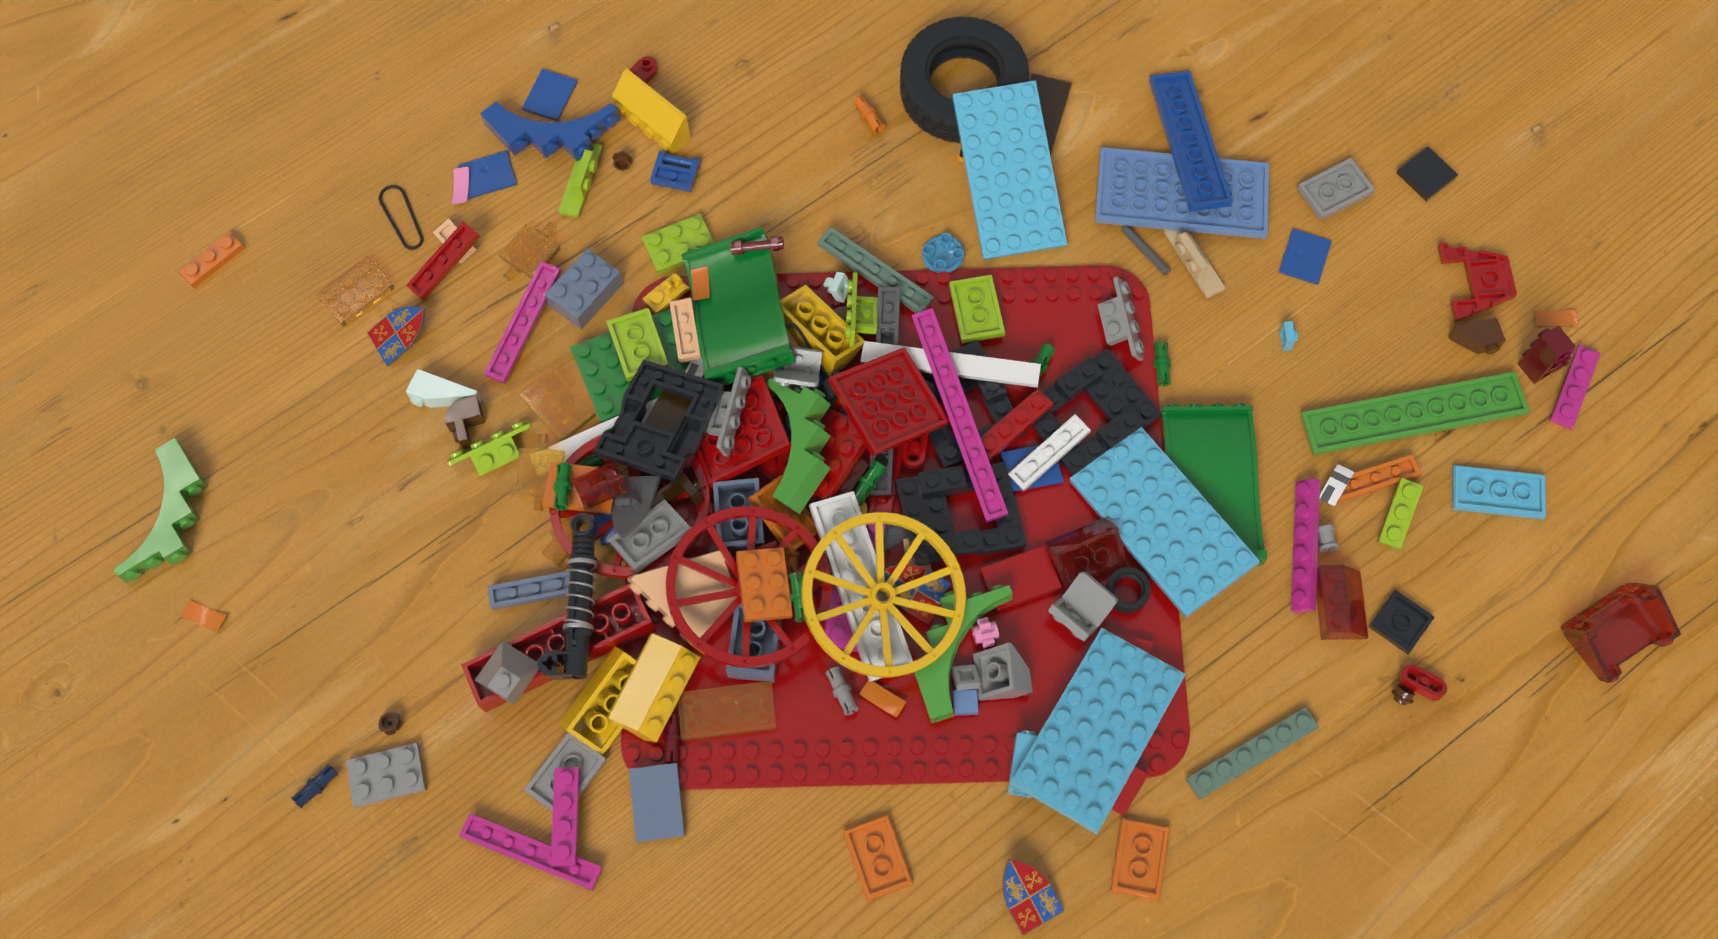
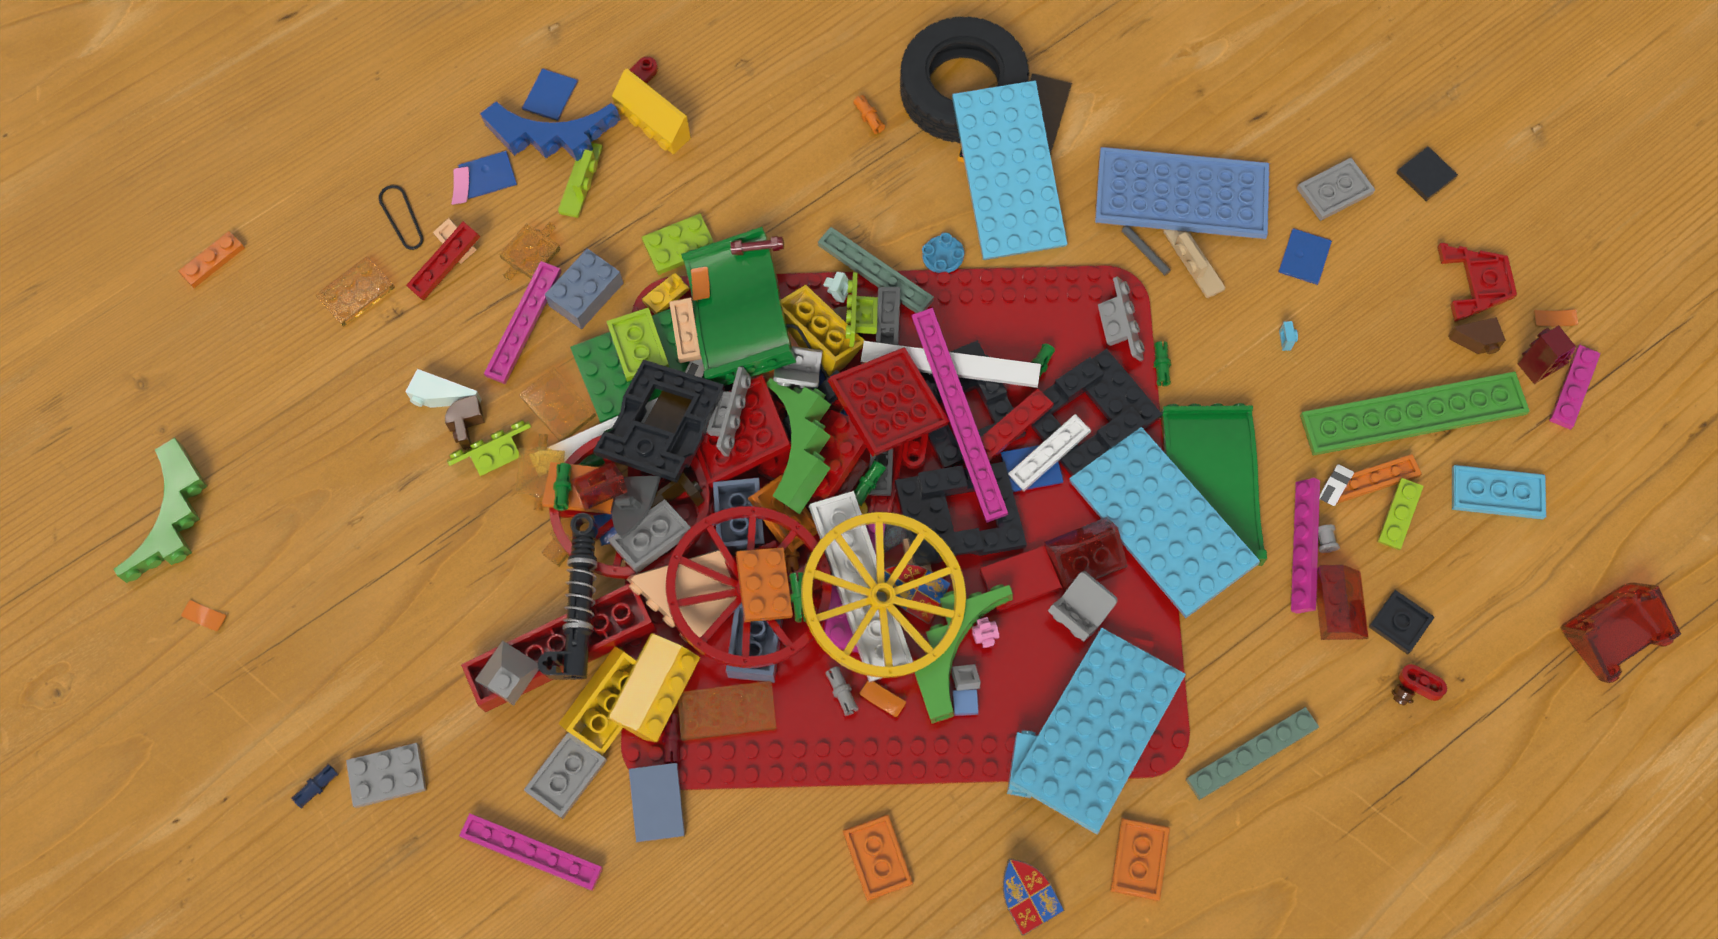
(385, 719): reddish brown plate -> none
(397, 332): shield -> none
(528, 590): sand blue plate -> none
(565, 817): dark pink plate -> none
(622, 160): reddish brown plate -> none
(674, 176): blue plate -> none
(976, 309): lime plate -> none
(1002, 673): light grey slope -> none
(1129, 790): red tile -> none
(1138, 576): black tyre -> none
(1190, 141): blue plate -> none

